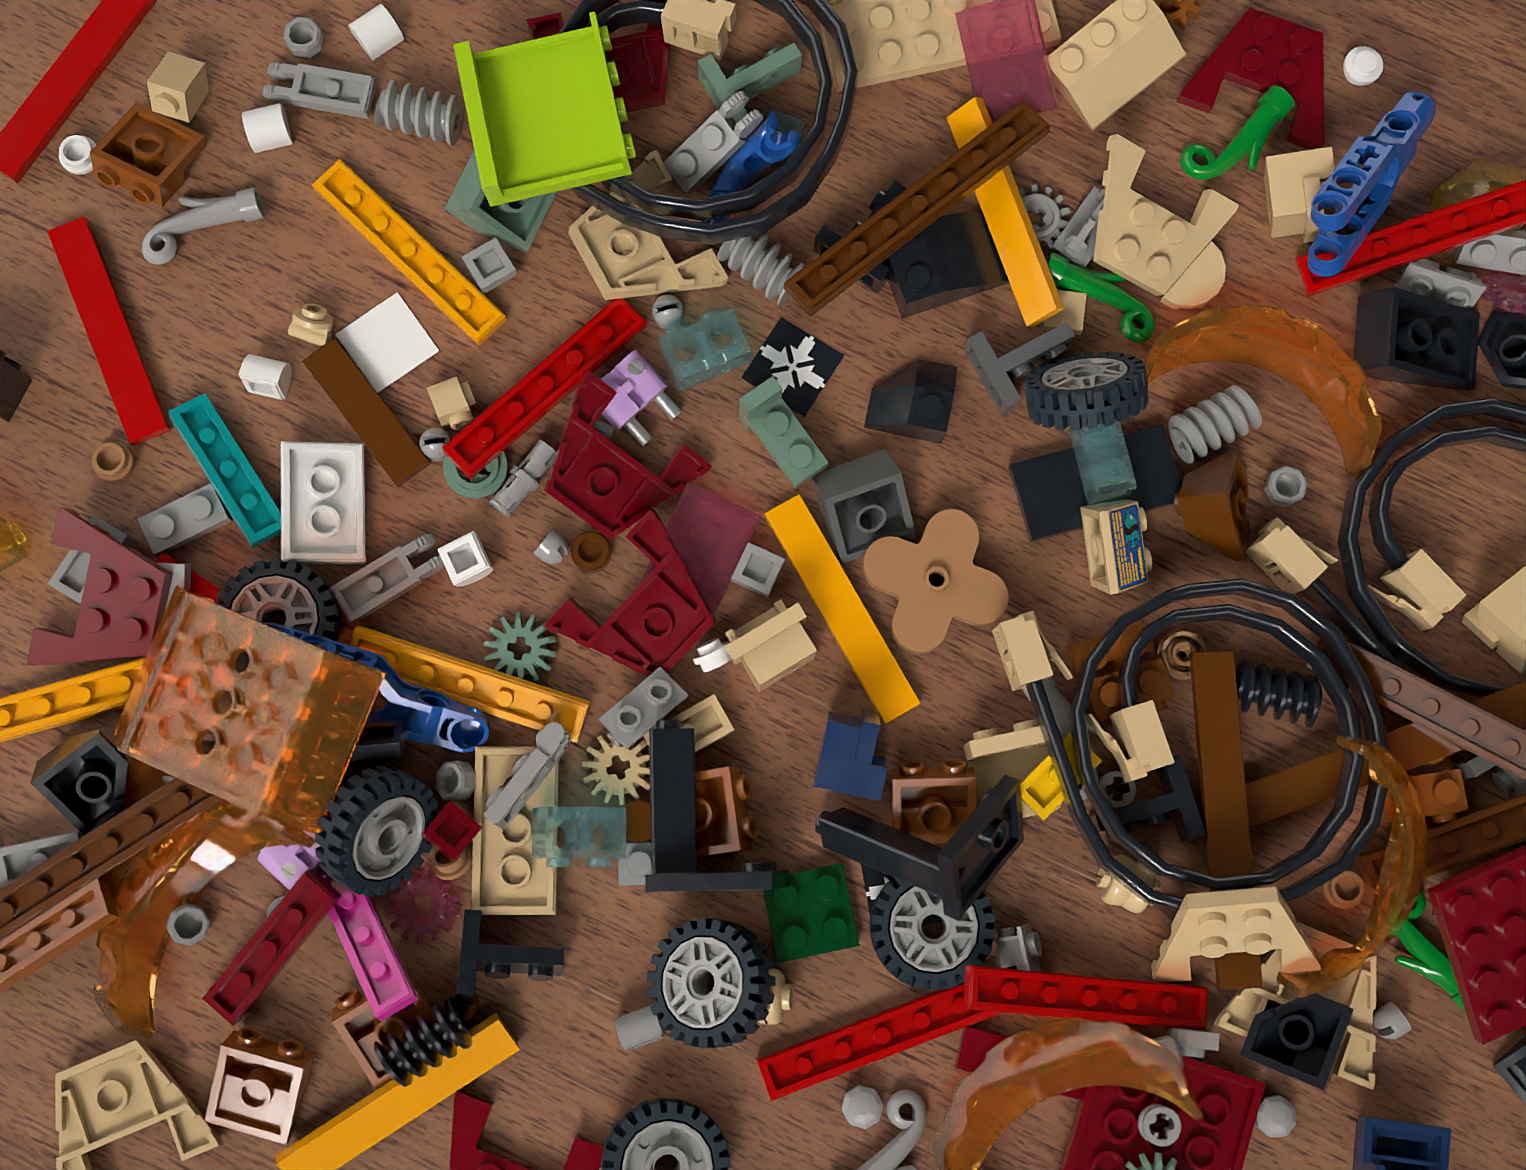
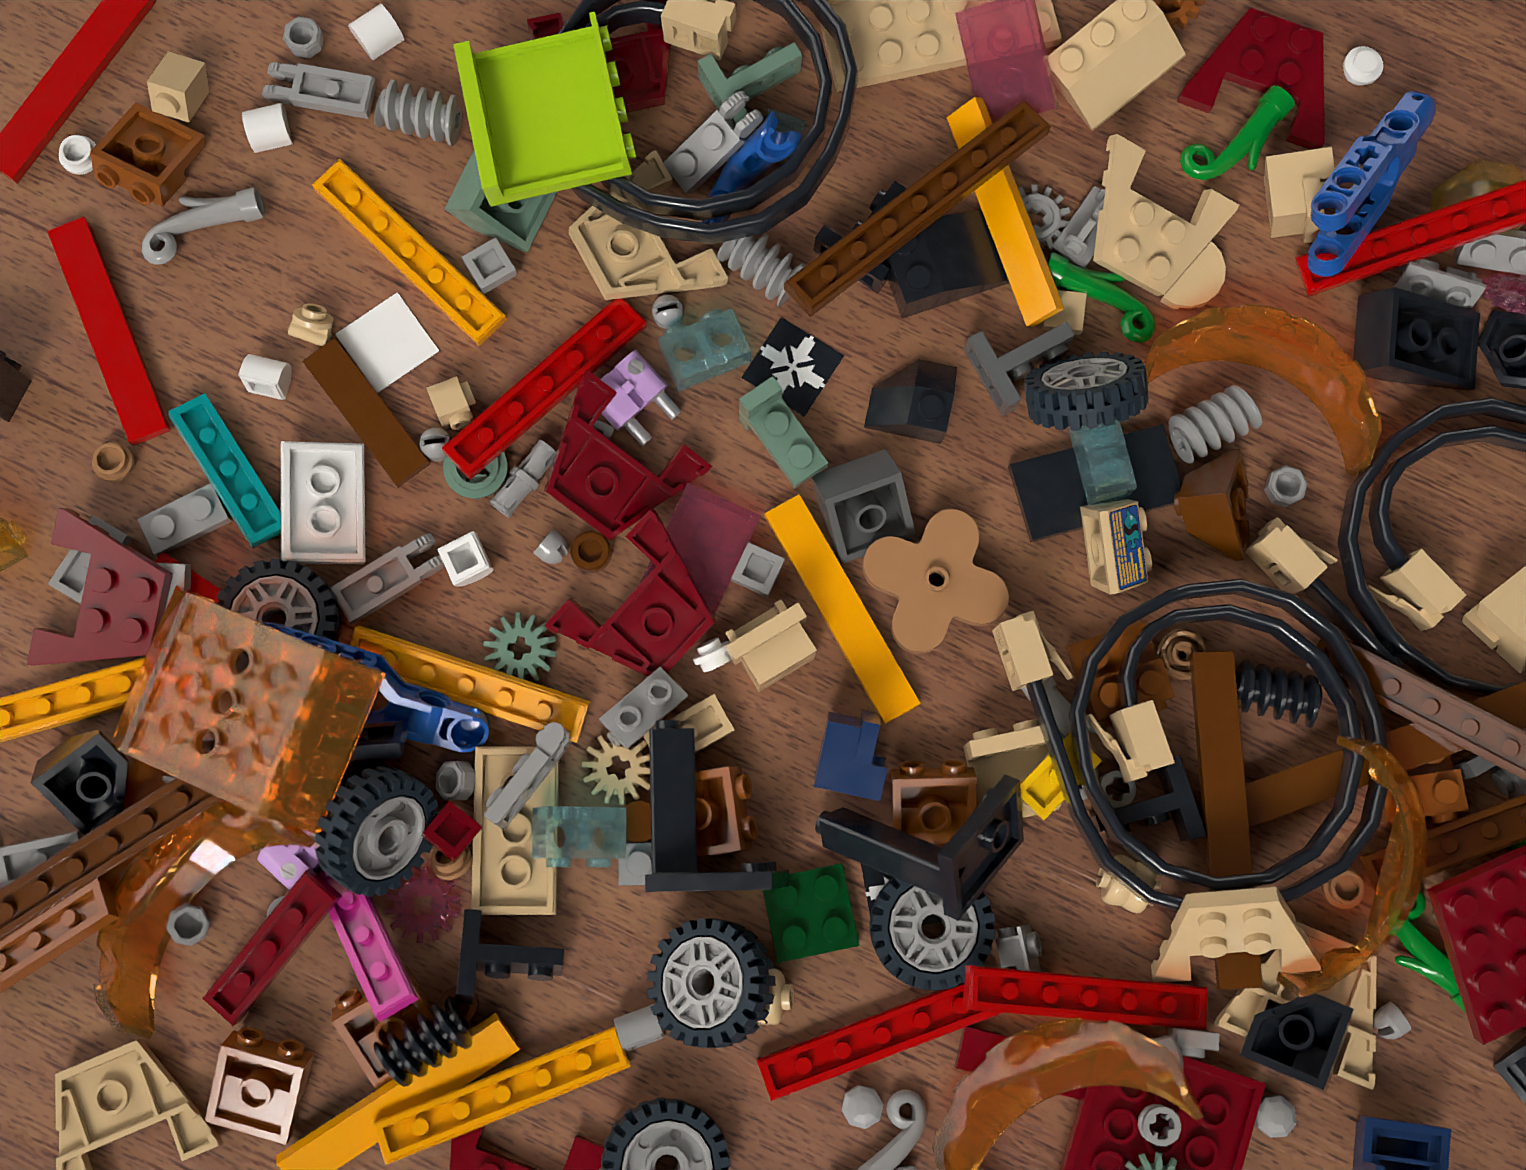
(500, 1095): none -> light orange tile

